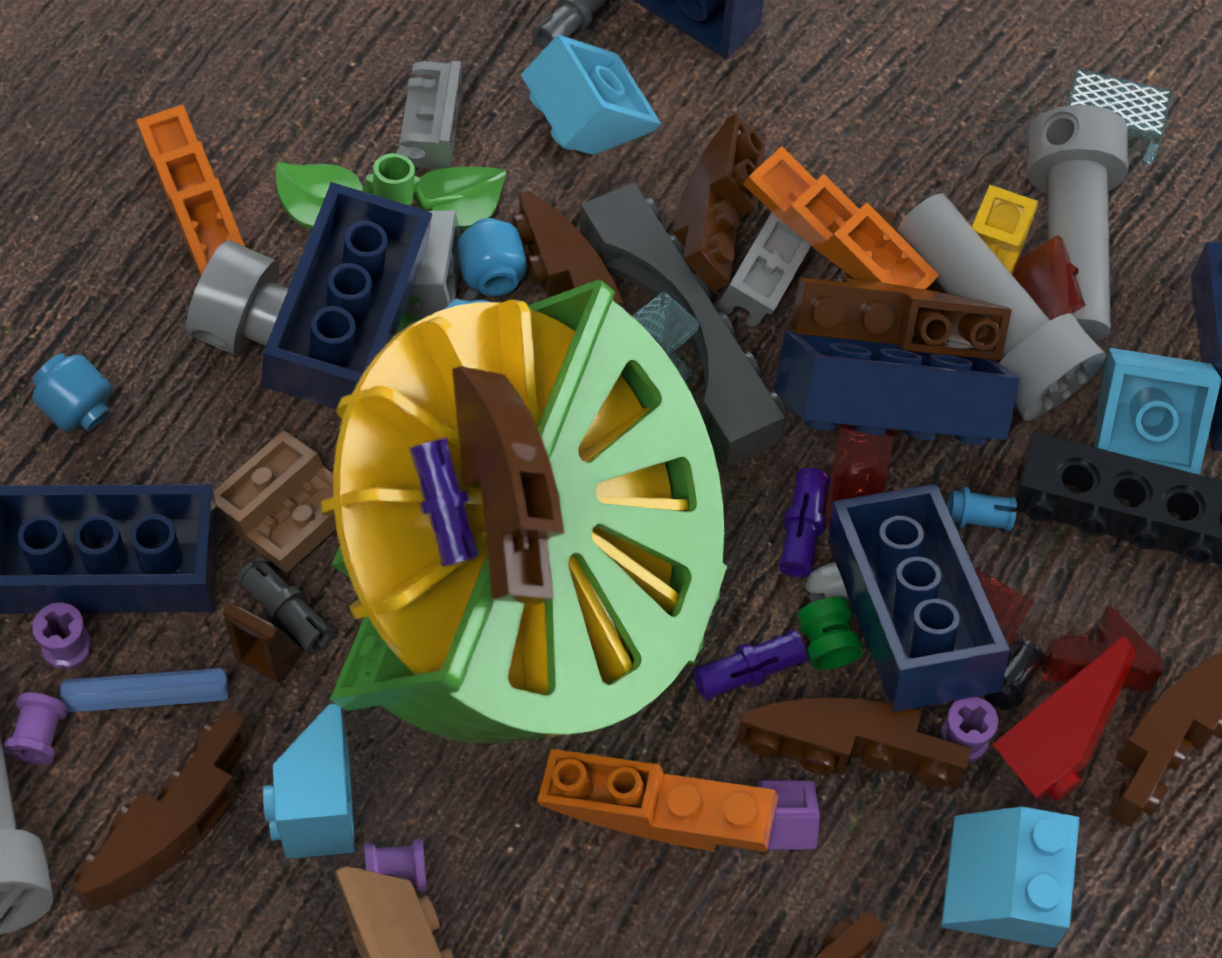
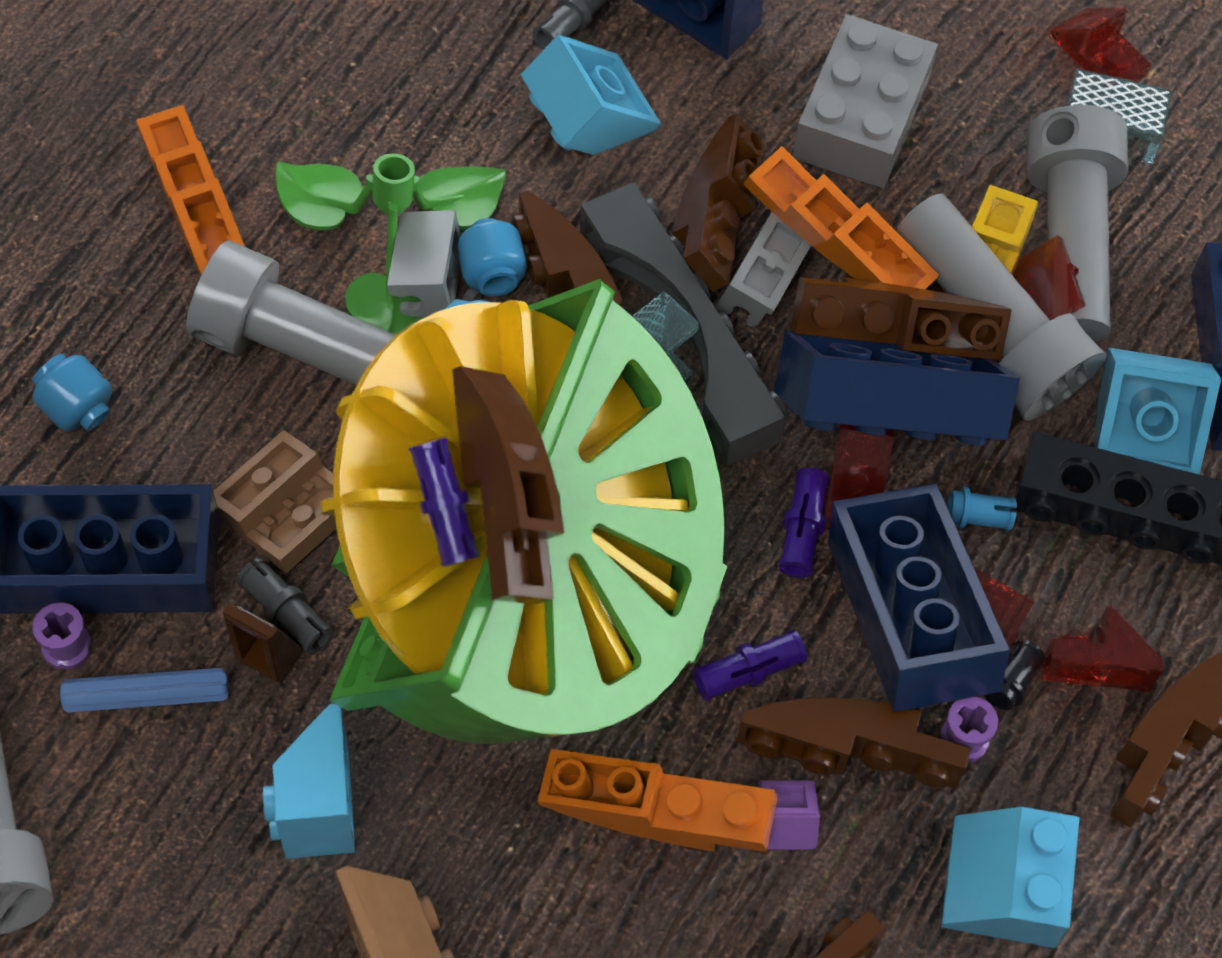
(35, 728): medium lavender bush -> none
(157, 834): reddish brown slope -> none
(345, 295): dark blue brick -> none
(398, 862): medium lavender bush -> none
(431, 114): light grey hinge -> none
(825, 583): light grey hinge -> none
(830, 633): green wheel -> none
(864, 101): none -> light grey brick
(1062, 732): red slope -> none
(1098, 46): none -> clear red slope

